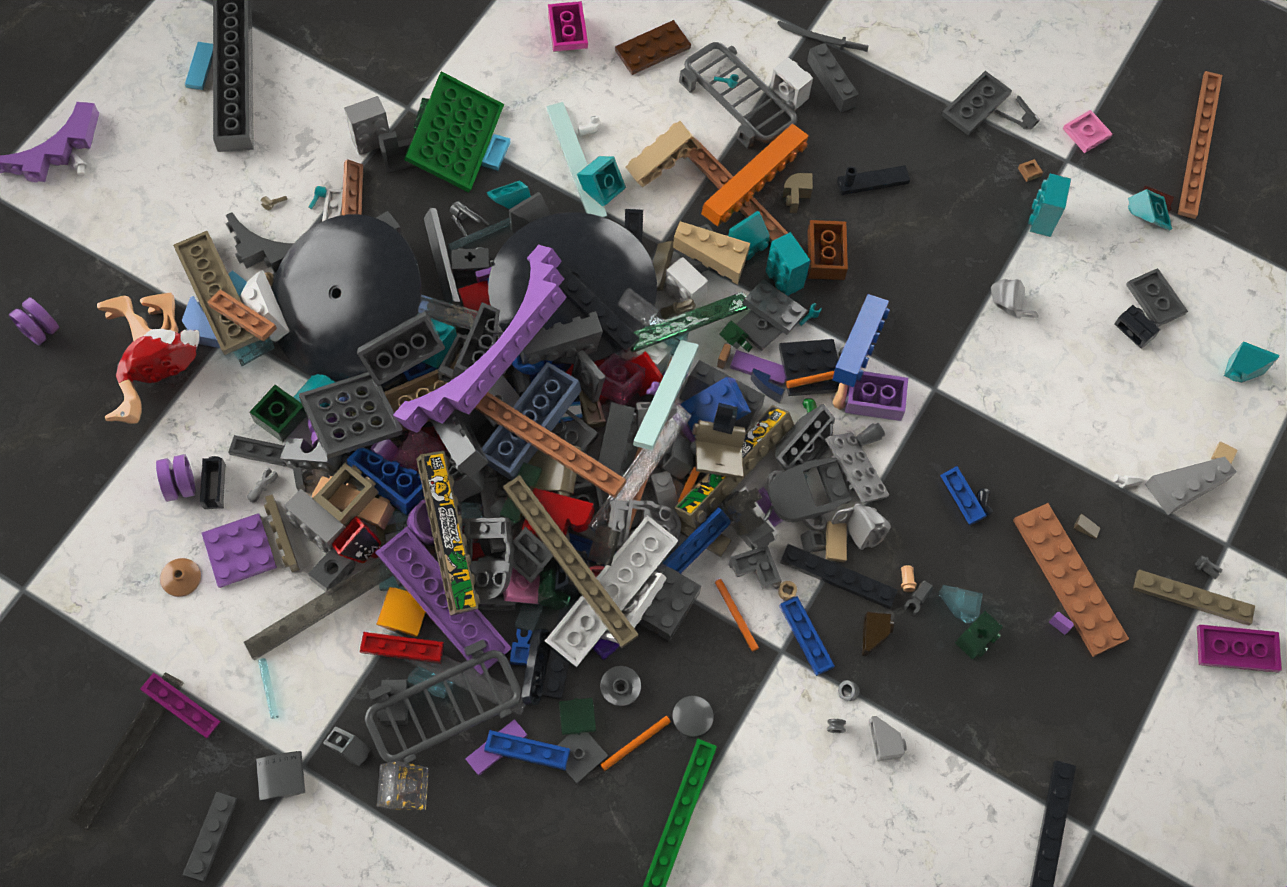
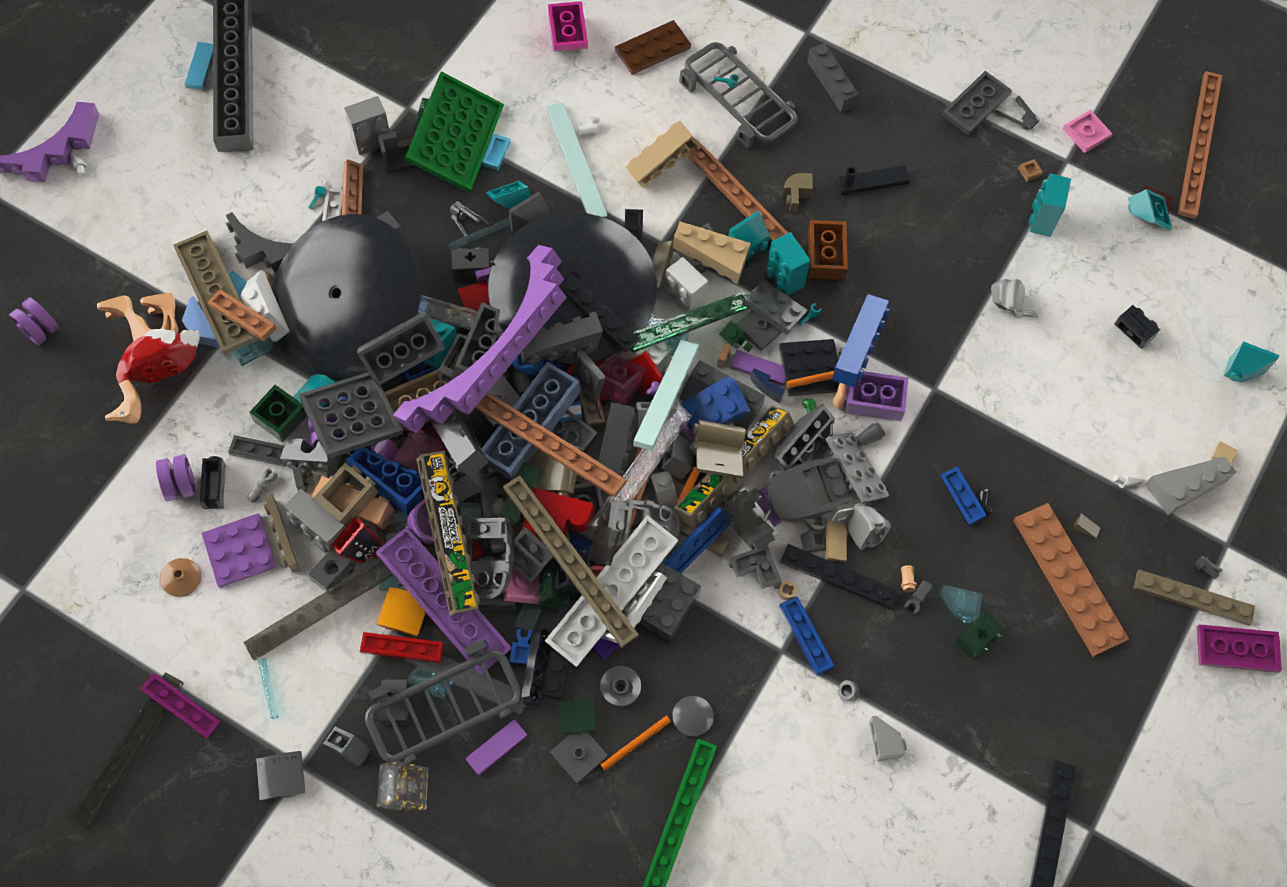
(210, 837): dark grey plate -> none
(269, 204): dark tan hand -> none
(441, 257): dark grey tile -> none
(527, 750): blue tile -> none
(602, 179): teal slope -> none
(638, 307): clear plate -> none
(677, 308): dark tan axle -> none
(725, 418): black panel -> none
(736, 615): orange bar -> none
(755, 175): orange brick -> none
(791, 82): white brick -> none
(824, 38): dark grey sword -> none
(836, 726): dark grey bush -> none
(875, 630): dark brown slope -> none
(1061, 623): medium lavender tile -> none
(1156, 297): dark grey tile -> none

